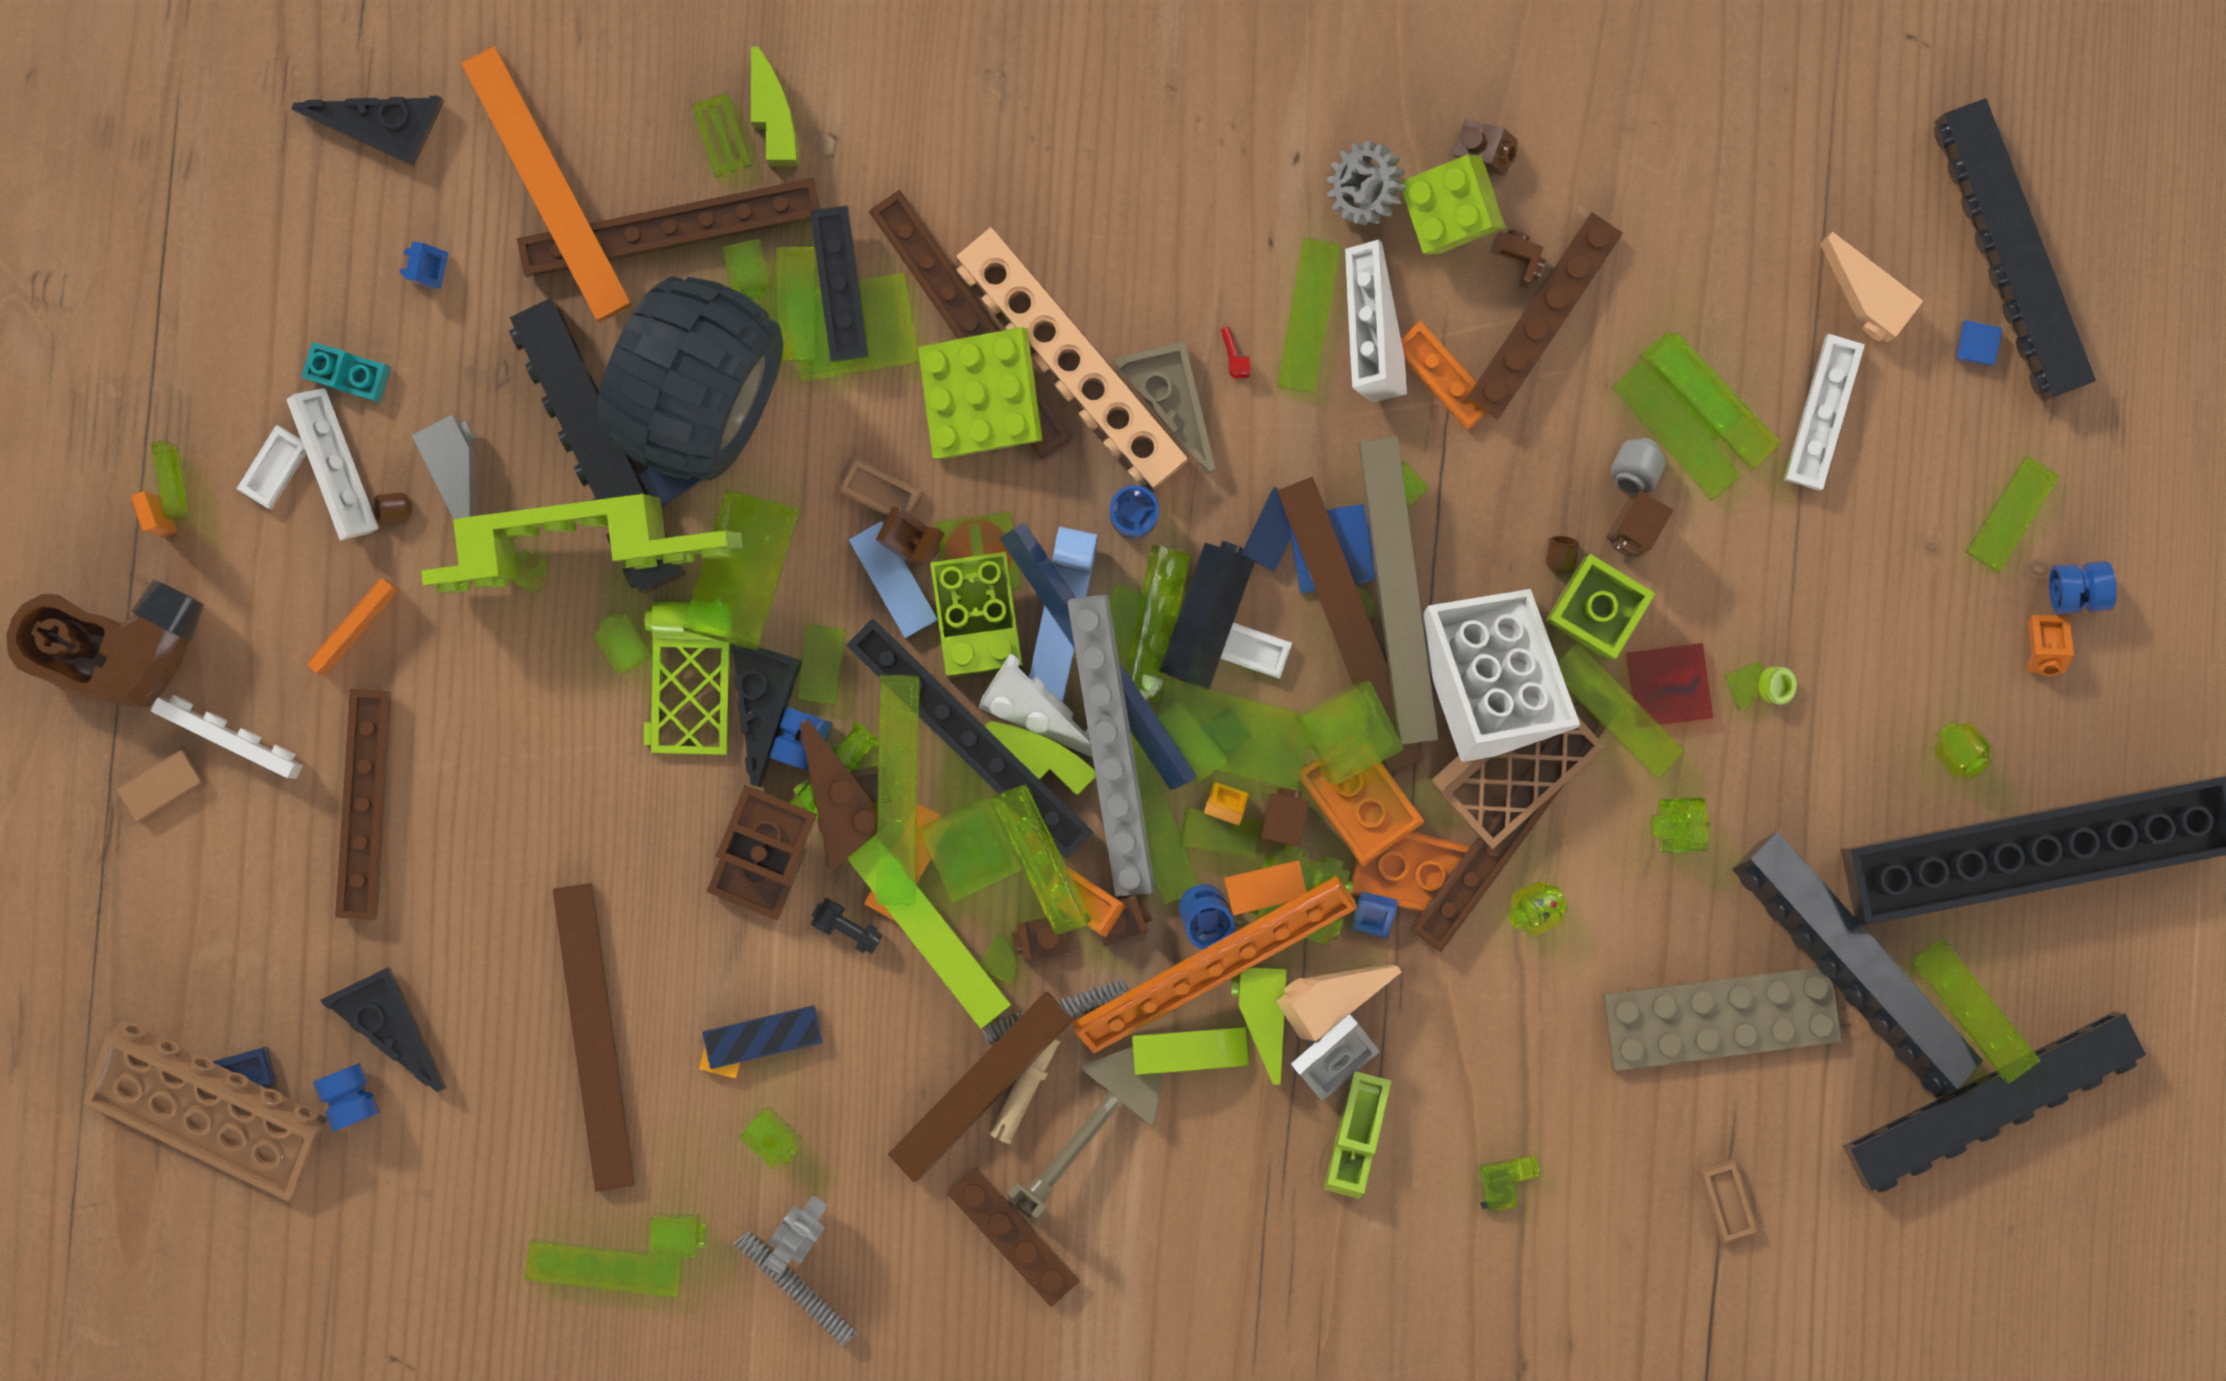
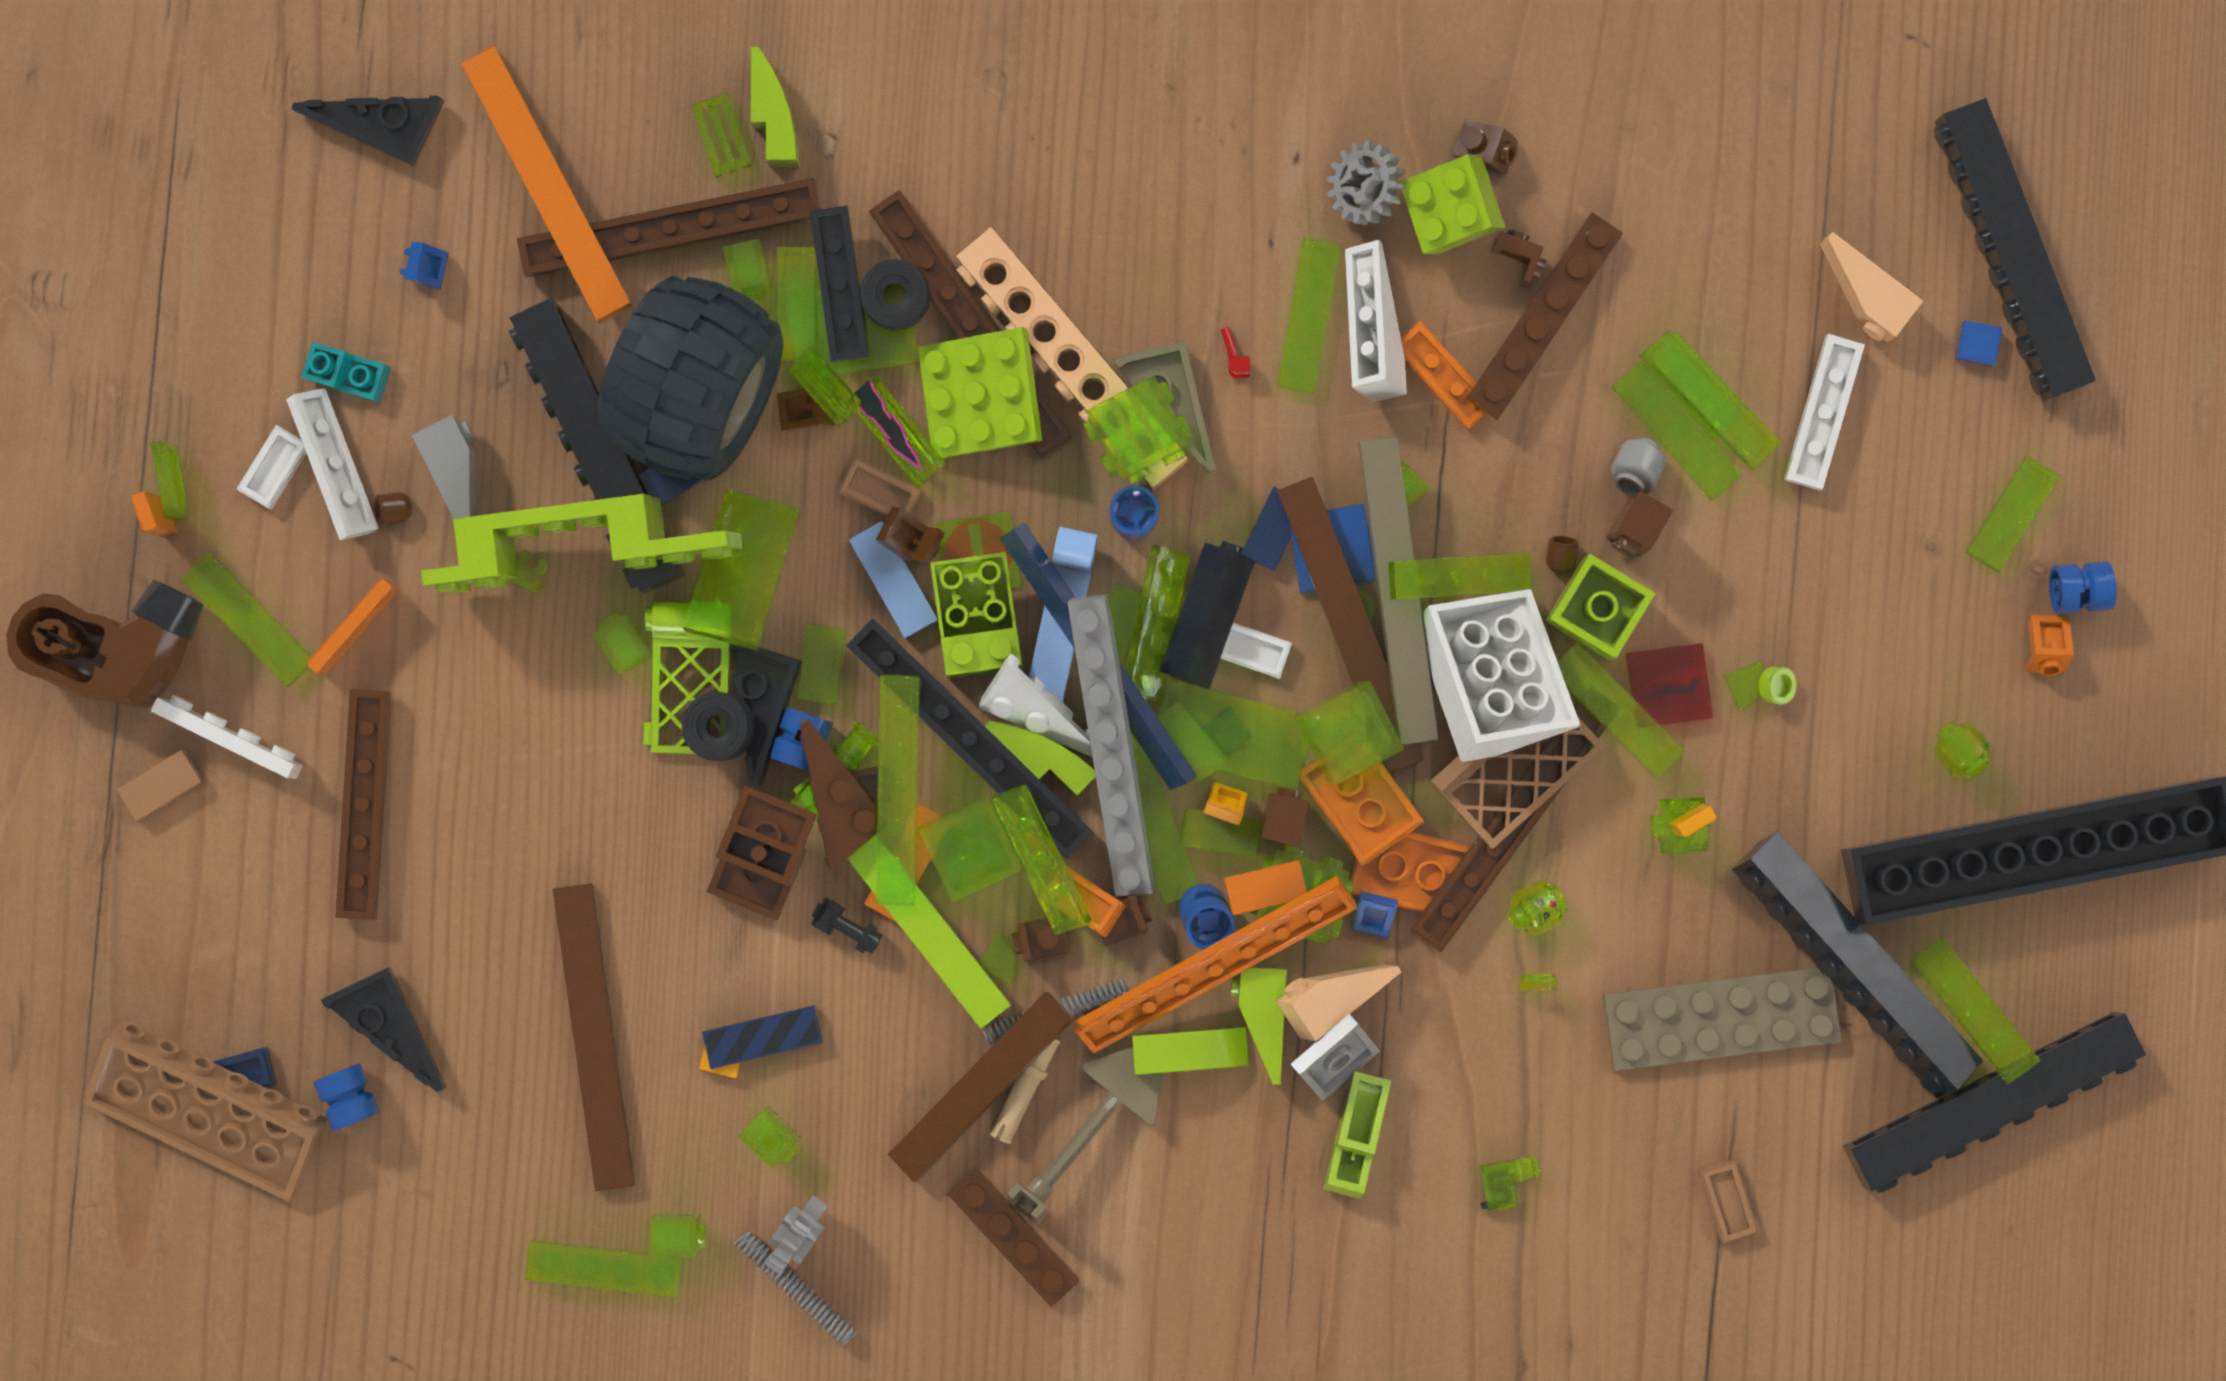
(248, 619): none -> clear neon green tile
(696, 726): none -> black tyre
(800, 411): none -> reddish brown bracket
(825, 386): none -> clear neon green tile
(895, 273): none -> black tyre
(897, 432): none -> tile
(1138, 430): none -> clear neon green brick
(1459, 576): none -> clear neon green tile
(1538, 983): none -> clear neon green tile
(1693, 820): none -> light orange tile

